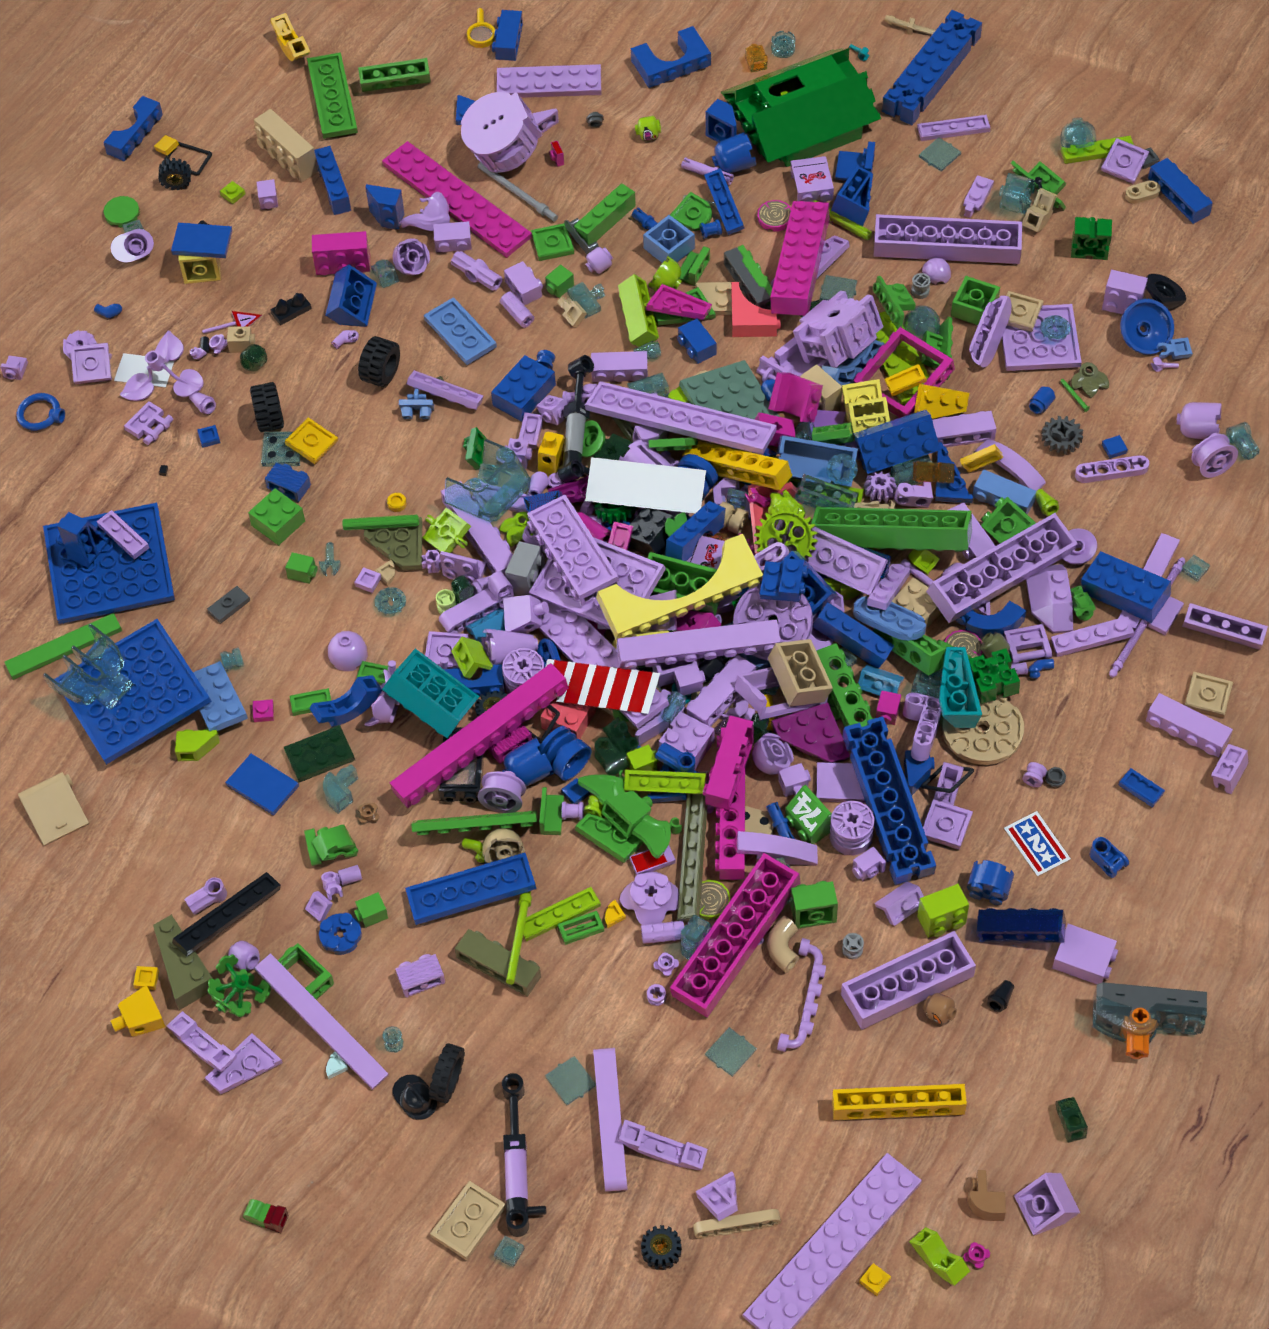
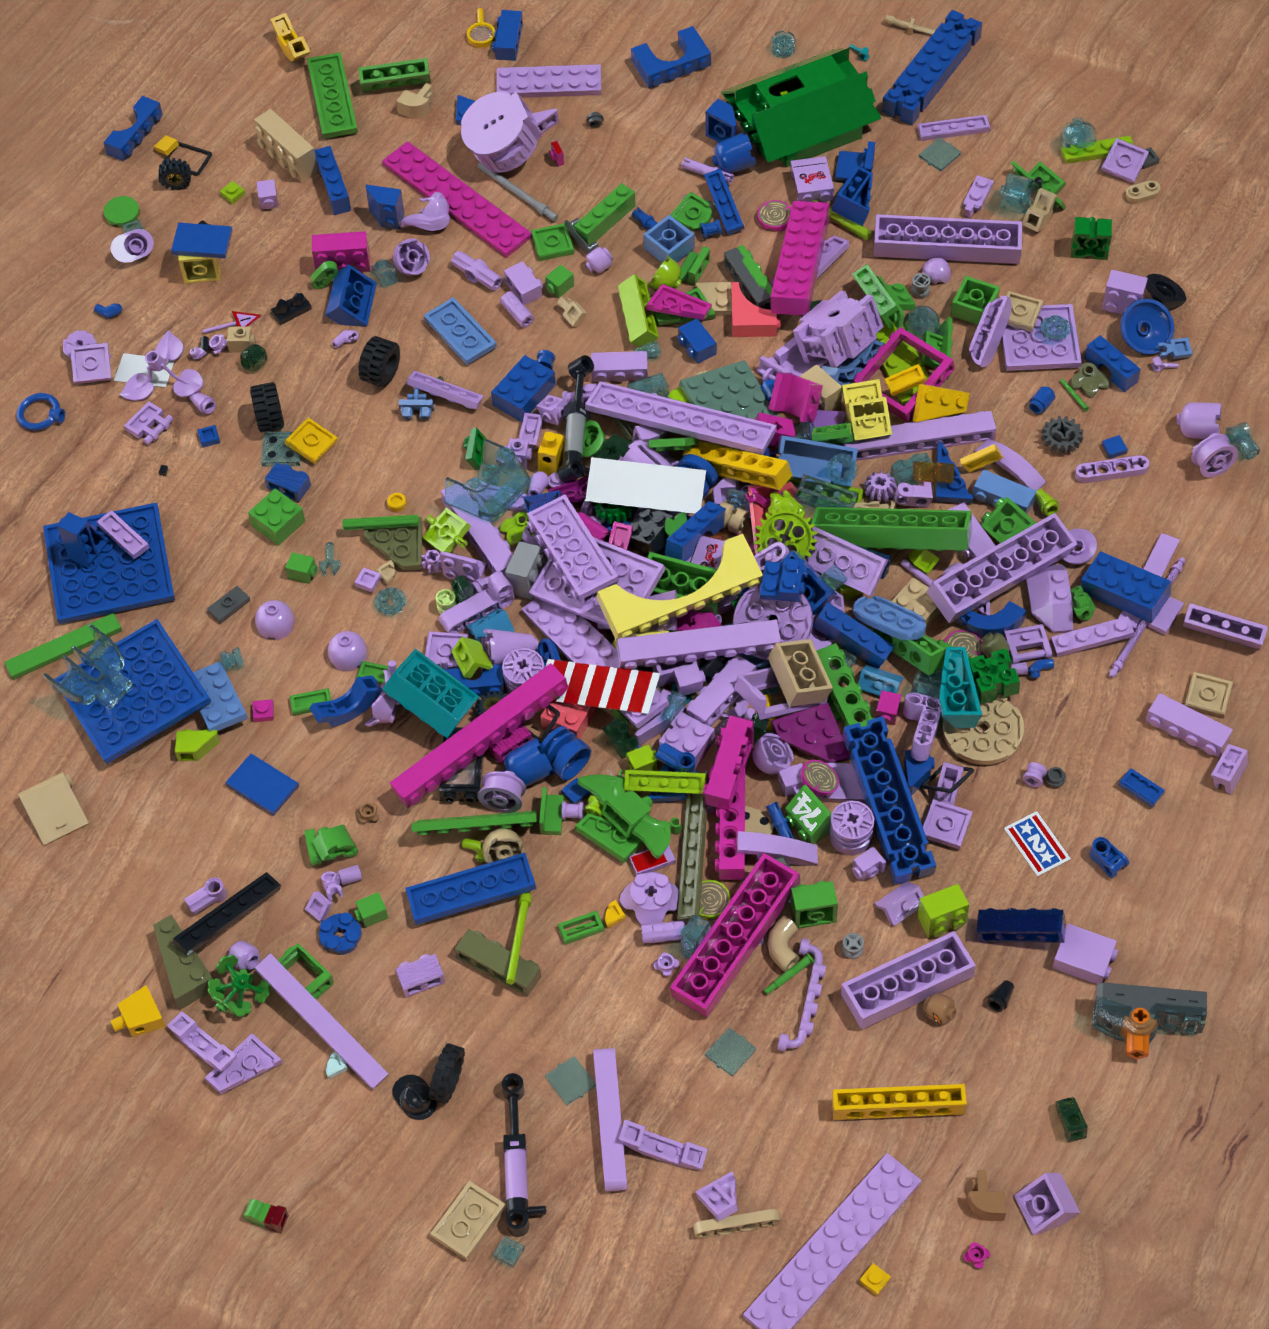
(14, 367): lavender bracket -> none
(146, 976): yellow plate -> none
(274, 620): none -> lavender cylinder
(319, 753): clear green plate -> none
(324, 274): none -> bright green beam
(336, 788): clear light blue brick -> none
(393, 1039): clear light blue bush -> none
(415, 105): none -> tan brick
(452, 236): lavender brick -> none
(523, 613): lavender torso -> none
(560, 912): lime tile -> none
(586, 298): clear light blue plate -> none
(609, 756): clear green piece -> none
(648, 128): lime head -> none
(656, 988): lavender bush -> none
(659, 1255): black wheel -> none
(754, 54): clear yellow brick -> none
(790, 973): none -> bright green piece
(819, 778): none -> tile
(833, 285): clear light blue piece -> none
(834, 577): none -> clear light blue tile
(871, 286): none -> bright green fence
(889, 586): lavender plate -> none
(896, 441): blue brick -> none
(937, 1256): lime brick -> none
(990, 882): blue brick -> none
(1123, 370): none -> blue arch
(1180, 190): blue brick -> none
(1195, 568): clear light blue plate -> none

